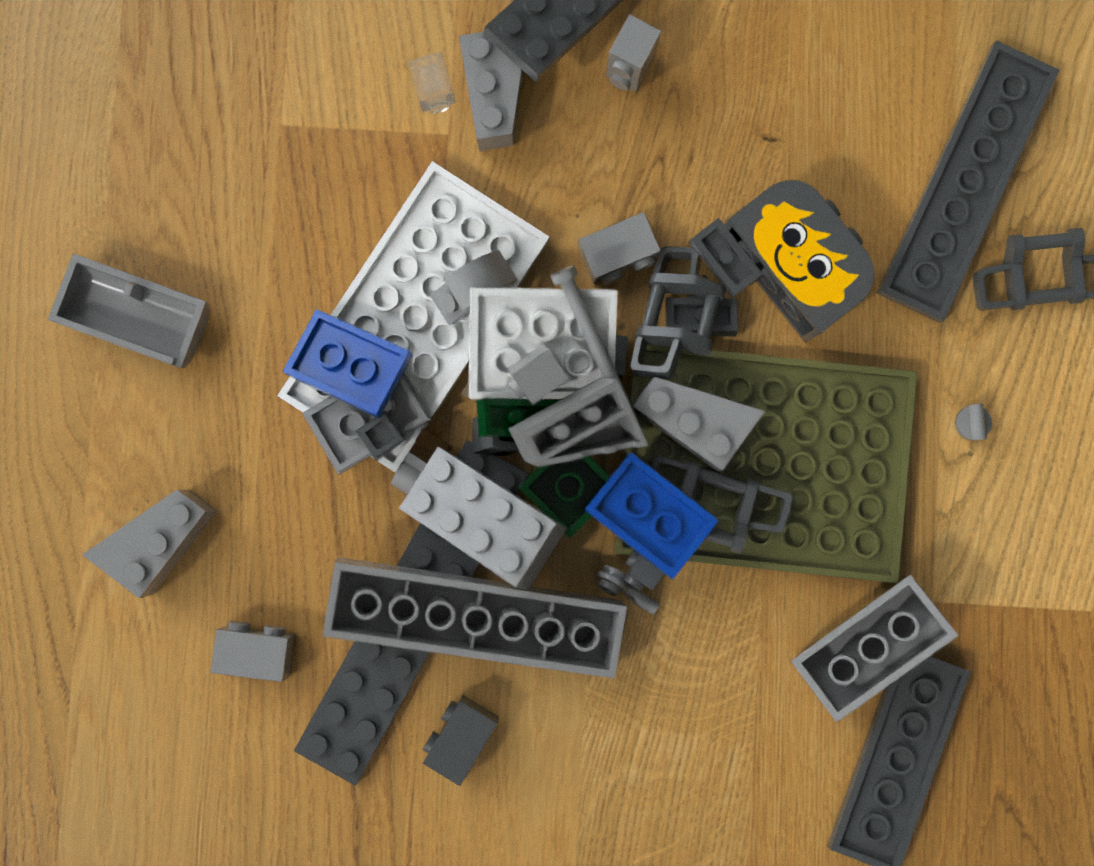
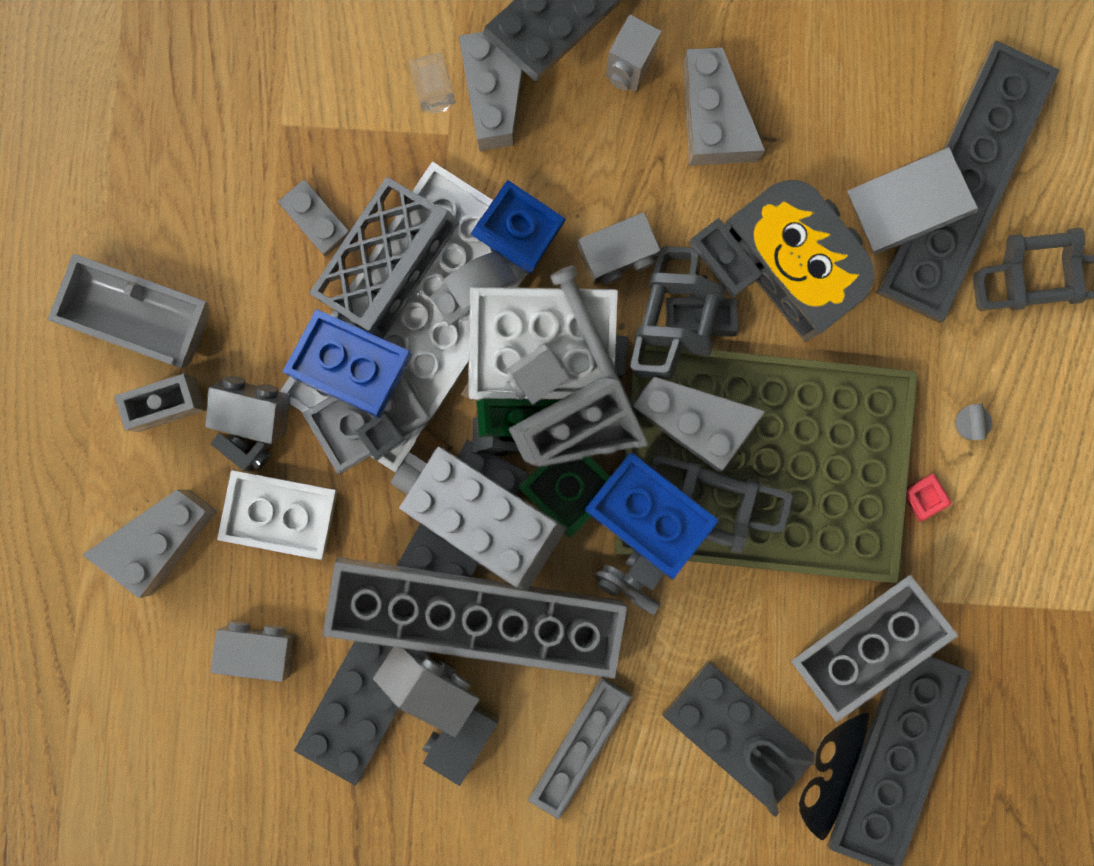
(160, 403): none -> light grey brick
(236, 450): none -> dark grey bracket
(247, 410): none -> brick
(277, 515): none -> white plate
(314, 217): none -> light grey plate
(409, 267): none -> dark grey fence
(427, 689): none -> light grey brick
(518, 226): none -> blue plate
(580, 747): none -> light grey tile
(716, 112): none -> light grey wedge
(739, 736): none -> dark grey plate
(848, 745): none -> black piece
(912, 201): none -> light grey tile
(927, 497): none -> coral tile

